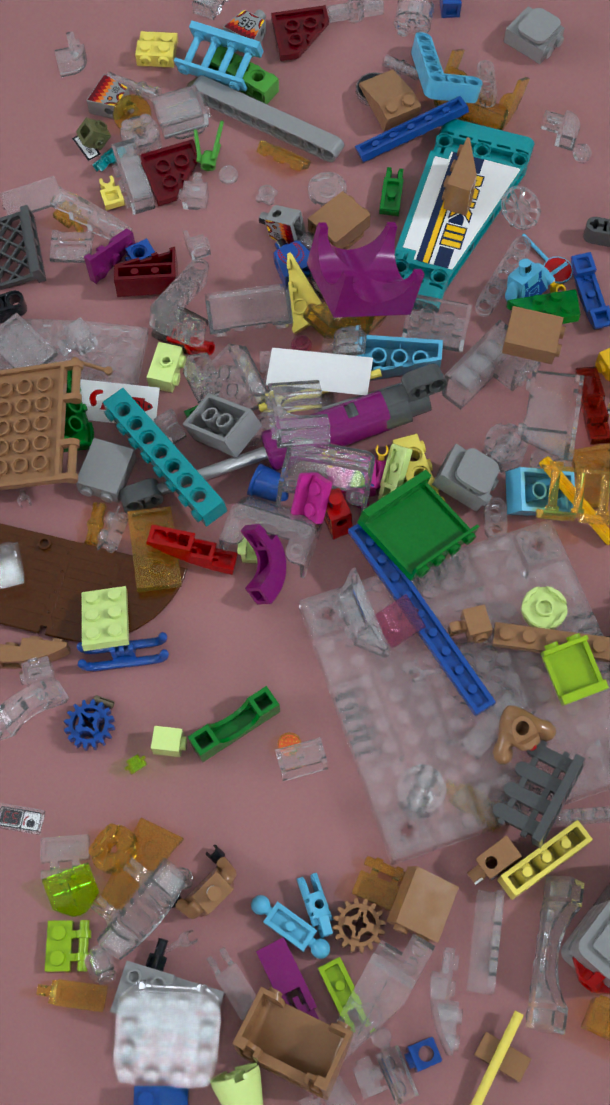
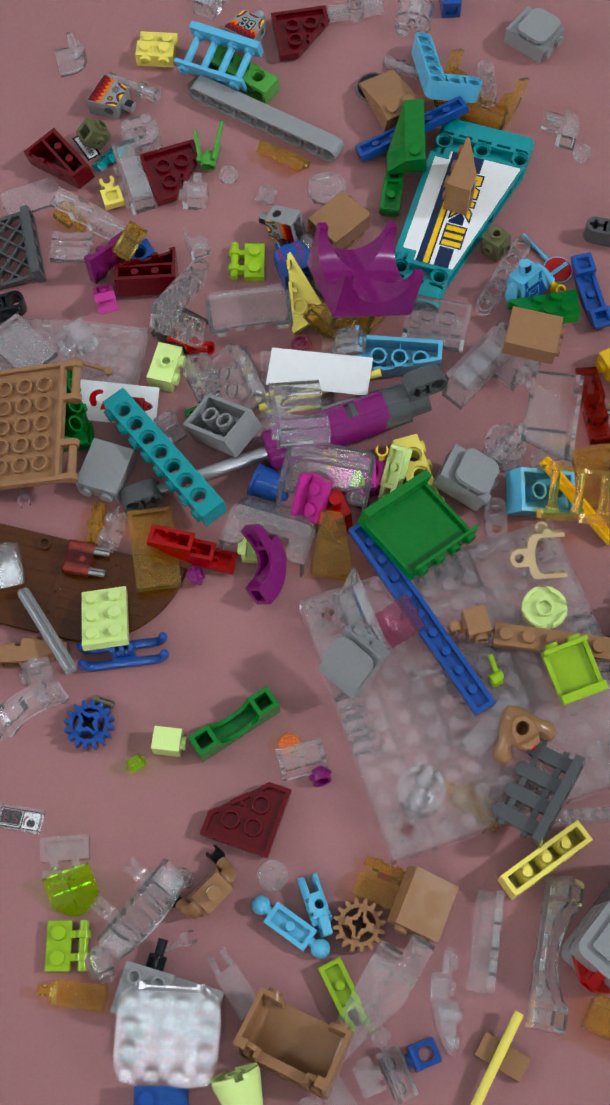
(47, 630): none -> light grey axle
(59, 159): none -> dark red wedge
(80, 559): none -> clear red piece
(101, 848): clear yellow plate -> none
(105, 298): none -> dark pink slope
(129, 102): clear yellow dish -> none
(129, 241): none -> clear yellow slope
(152, 846): clear yellow wing -> none
(181, 112): clear brick -> none
(195, 575): none -> magenta plate
(249, 819): none -> dark red plate
(253, 262): none -> lime plate
(272, 876): none -> clear head
(285, 975): magenta hinge -> none
(320, 776): none -> magenta plate
(332, 551): none -> clear yellow wing
(353, 660): none -> light grey brick
(408, 142): none -> green wedge
(495, 243): none -> olive brick
(497, 677): none -> lime hand
(503, 852): medium nougat torso -> none
(520, 208): clear wheel -> none
(528, 553): none -> tan piece

